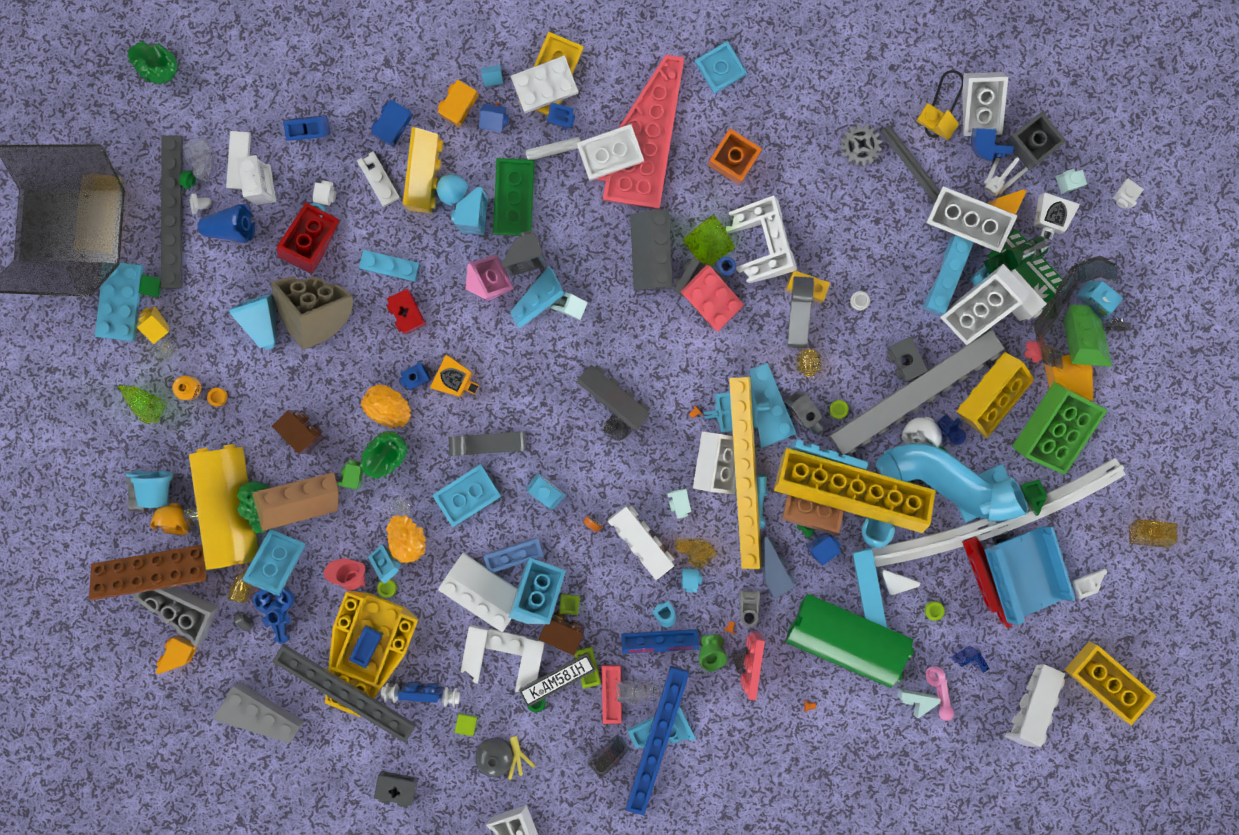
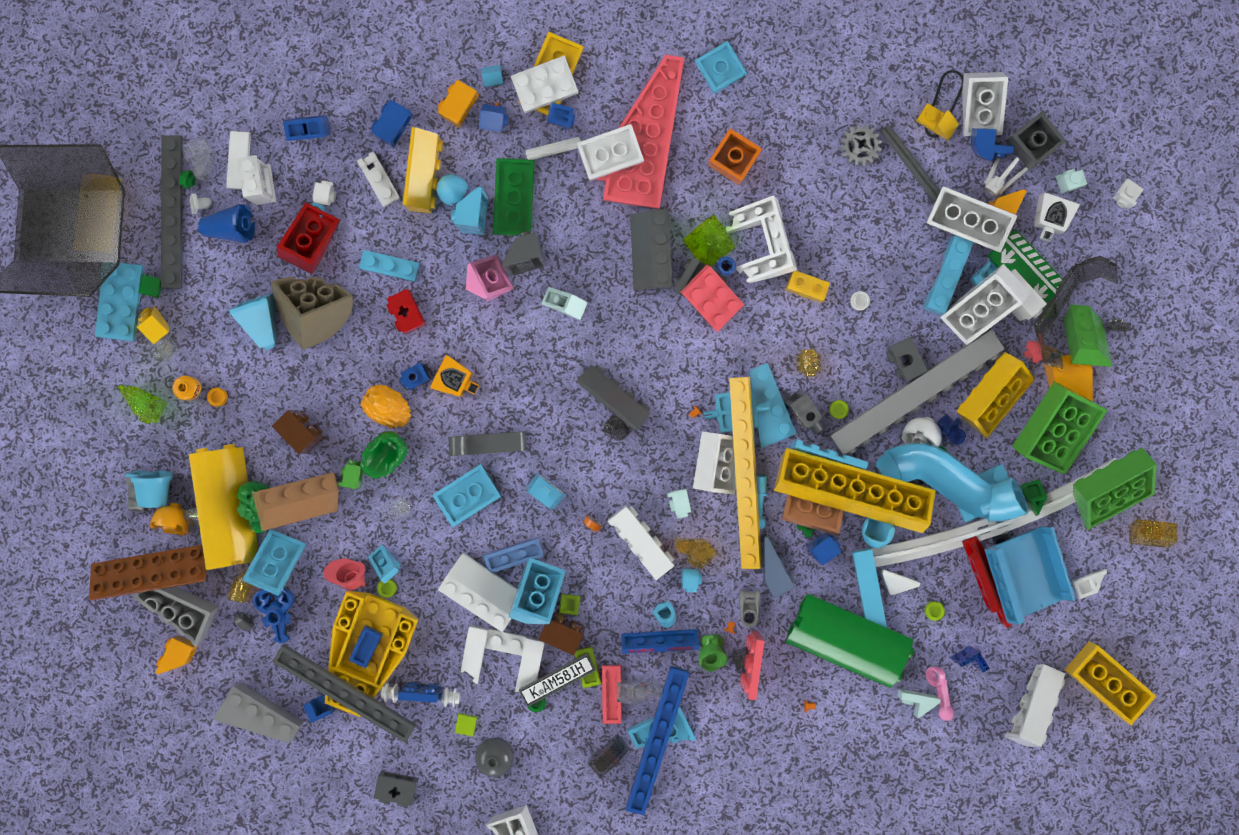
(153, 62): green piece -> none
(318, 709): none -> blue panel
(405, 539): light orange piece -> none
(516, 757): light yellow plant -> none
(538, 298): medium azure wing -> none
(800, 311): beam -> none
(1018, 255): dark green plate -> none
(1101, 298): medium azure torso -> none
(1115, 487): none -> bright green slope

